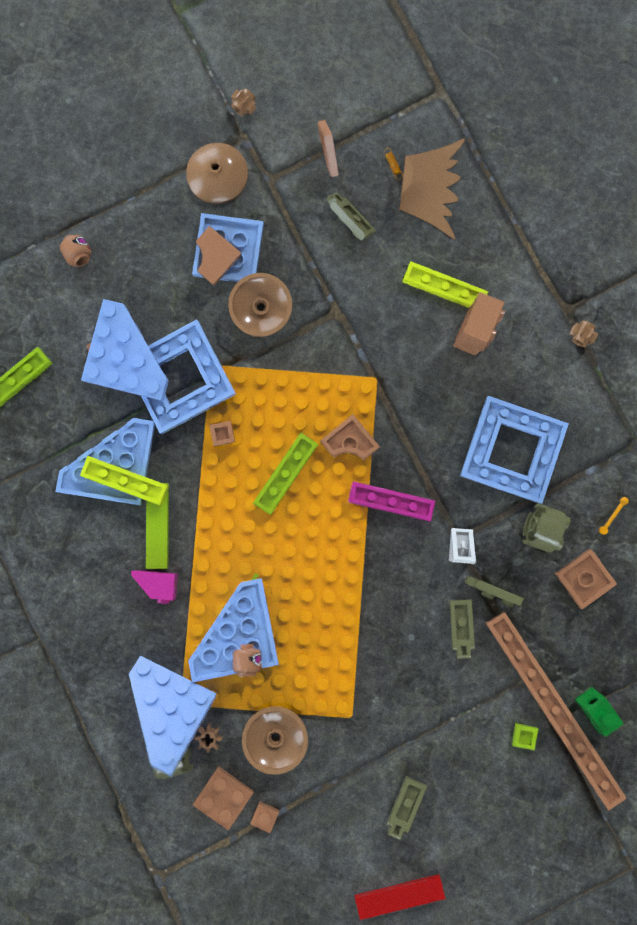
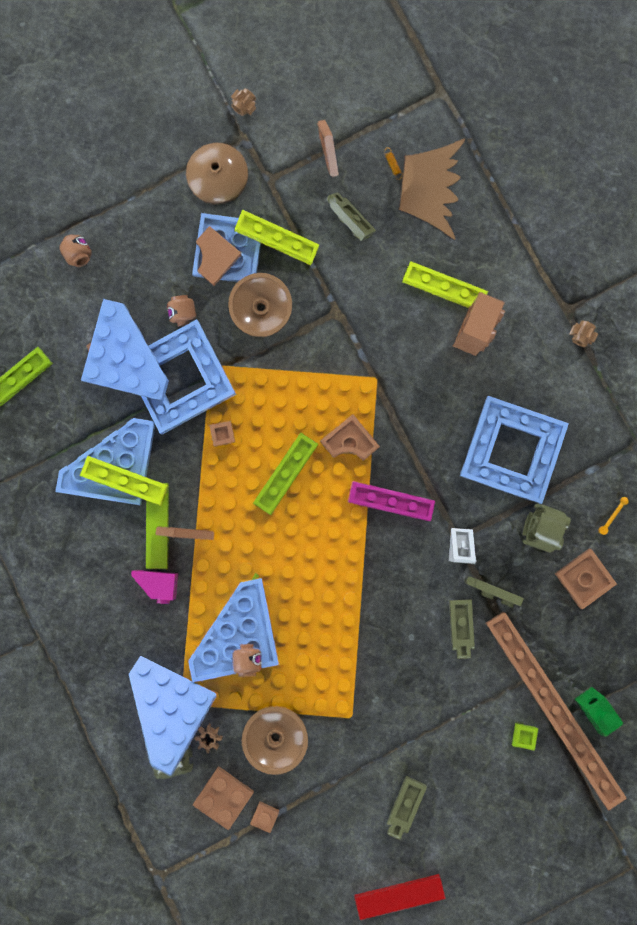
(181, 310): none -> nougat head
(184, 533): none -> nougat tile
(276, 237): none -> neon yellow tile

